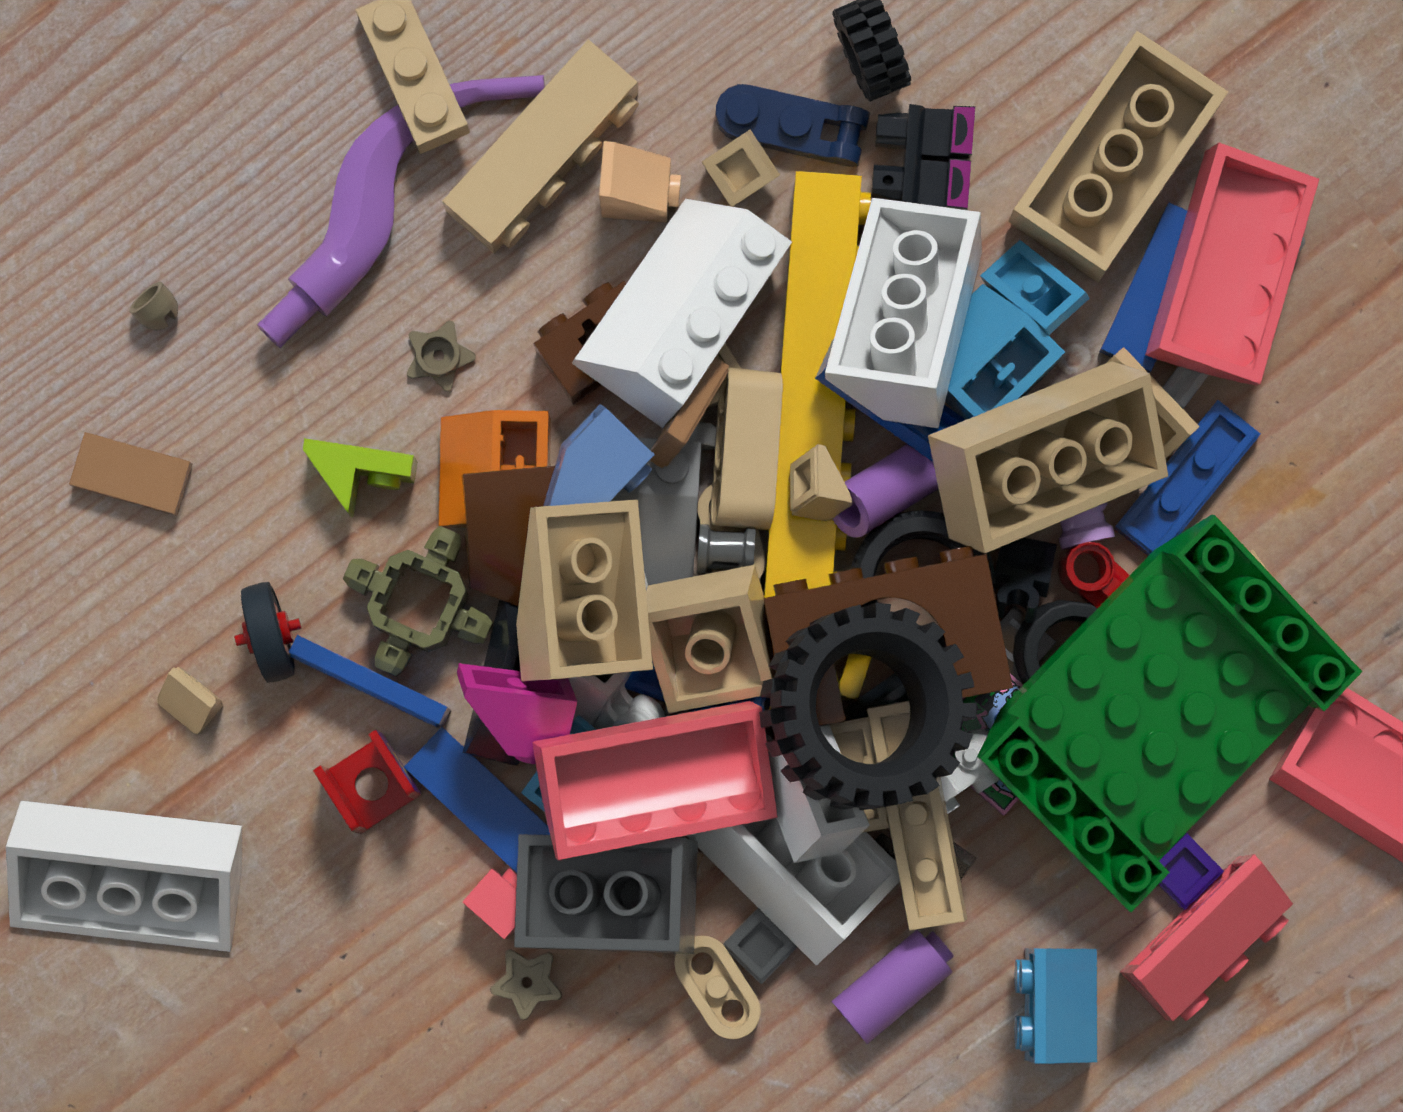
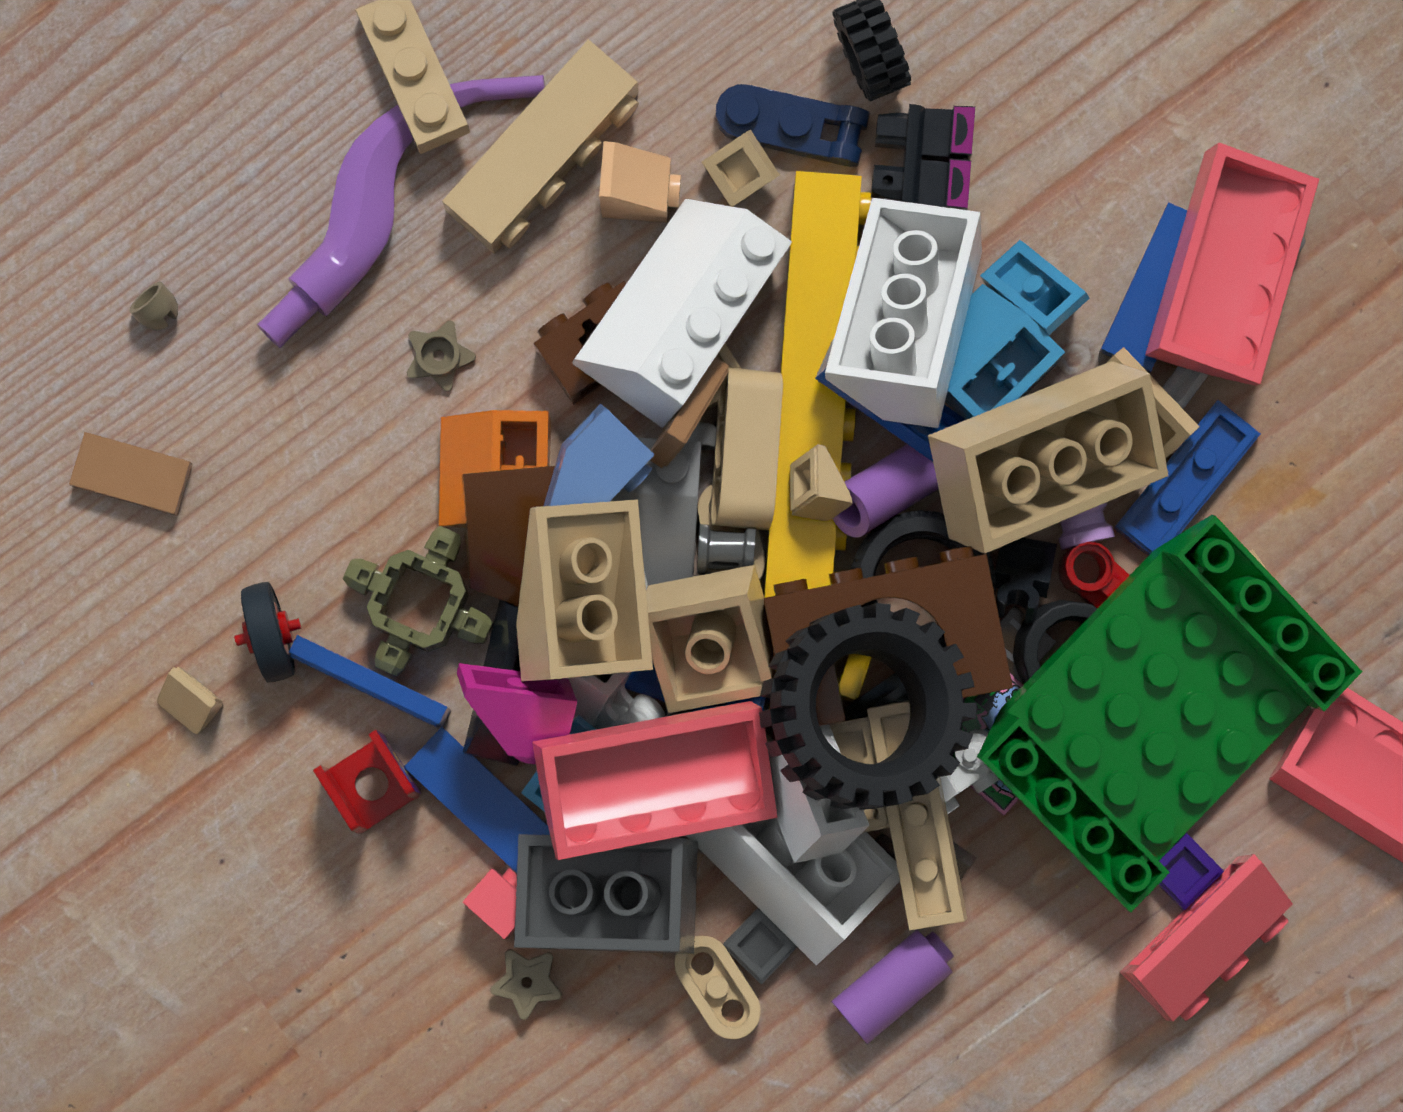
(124, 875): white slope -> none
(343, 465): lime slope -> none
(1058, 1005): dark azure slope -> none
(1117, 156): tan brick -> none

